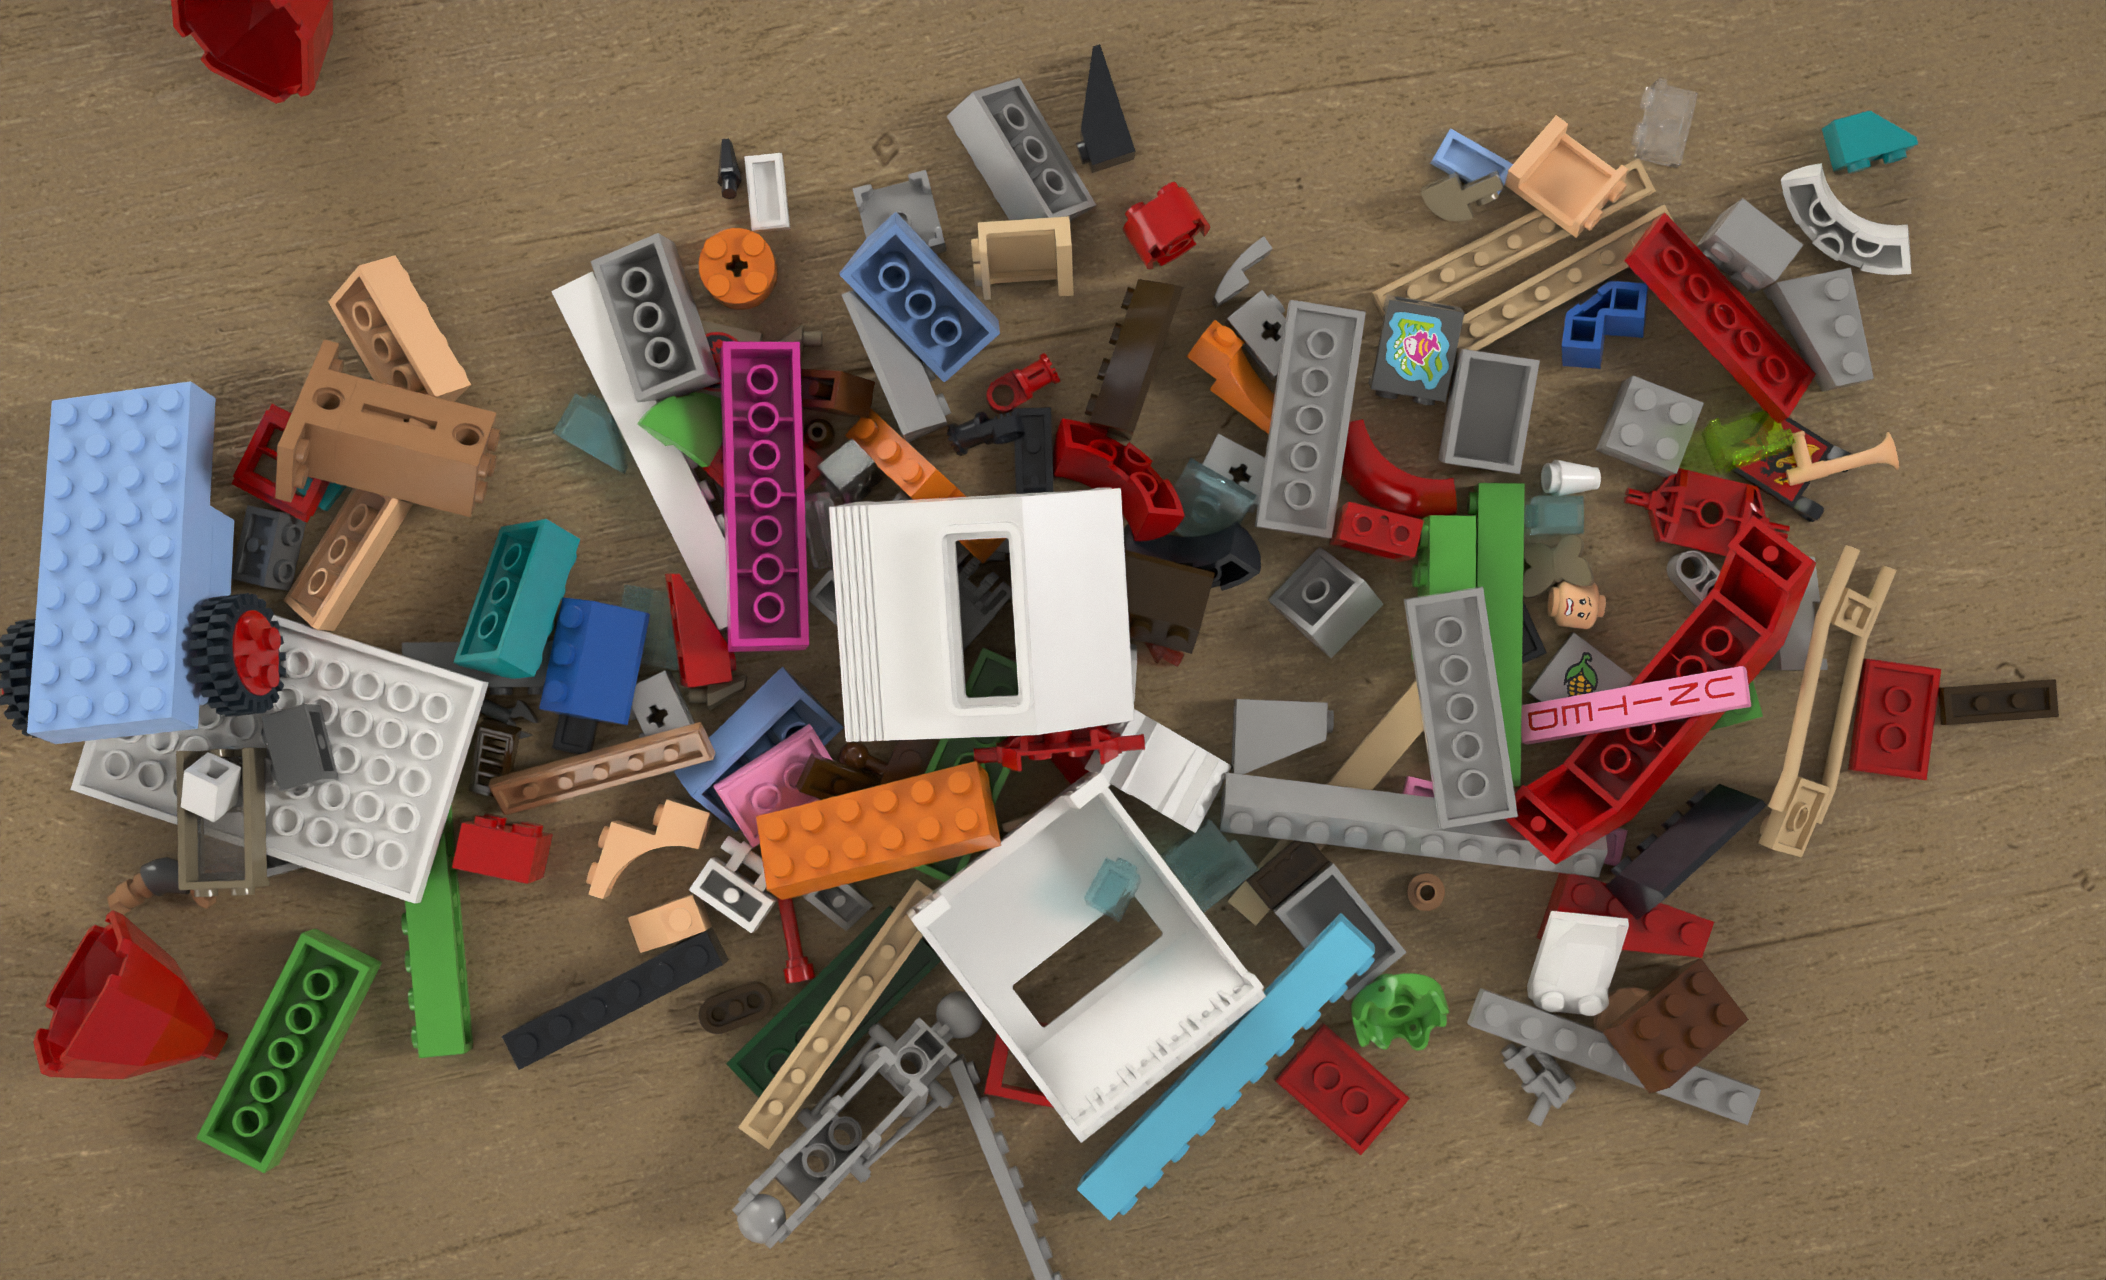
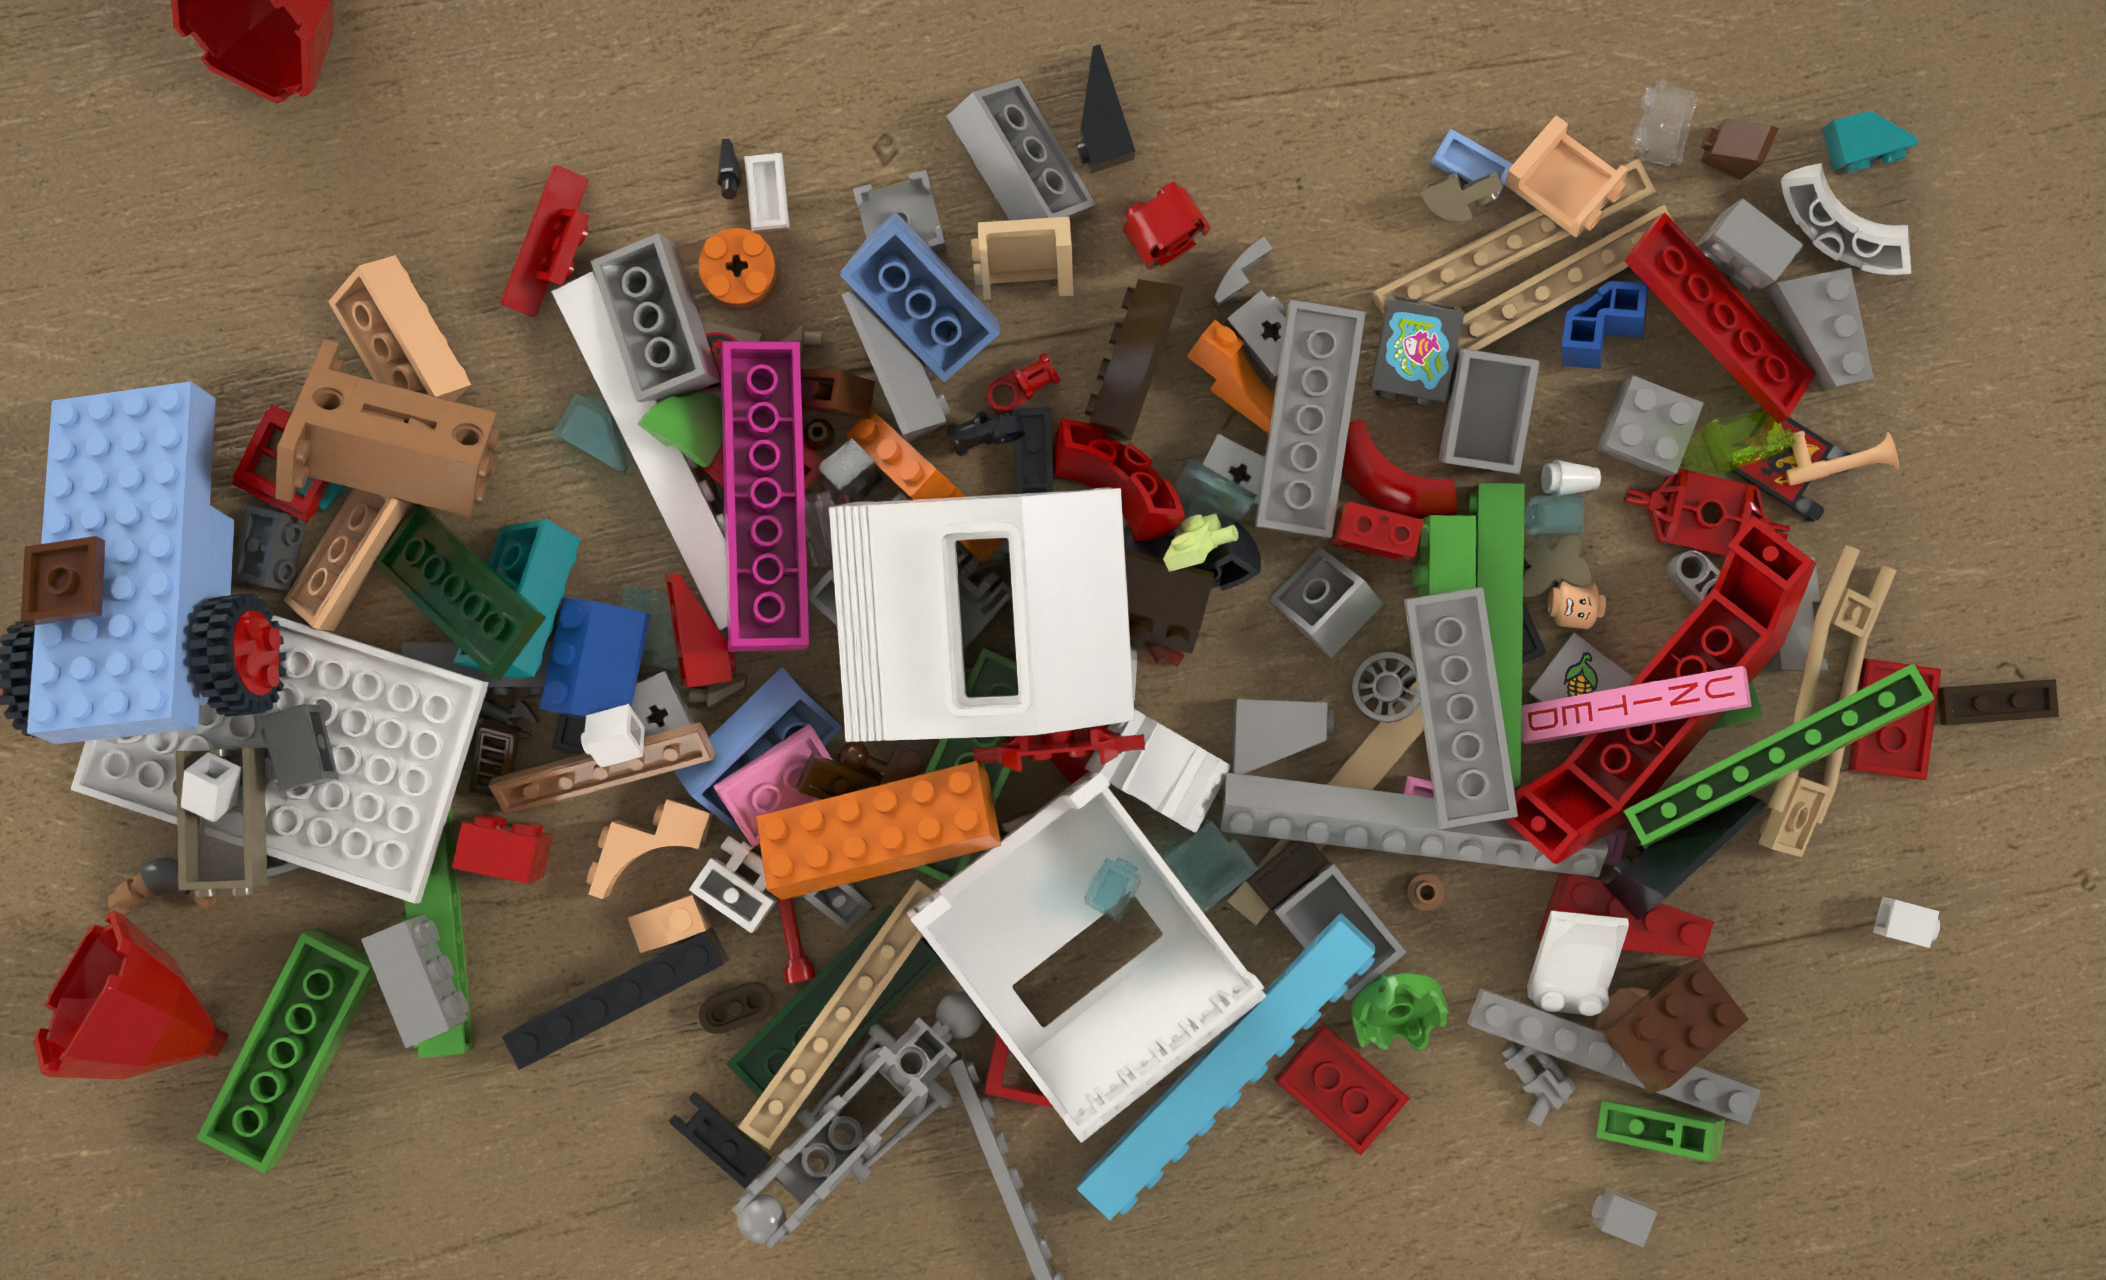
(63, 581): none -> reddish brown plate
(416, 979): none -> light grey piece
(459, 591): none -> dark green plate
(549, 242): none -> red bracket
(613, 736): none -> white brick
(722, 1142): none -> black hinge
(1196, 539): none -> yellowish green plate
(1386, 687): none -> light grey wheel
(1623, 1216): none -> light grey brick
(1661, 1129): none -> bright green slope
(1737, 146): none -> reddish brown slope
(1779, 755): none -> bright green brick
(1907, 922): none -> white brick

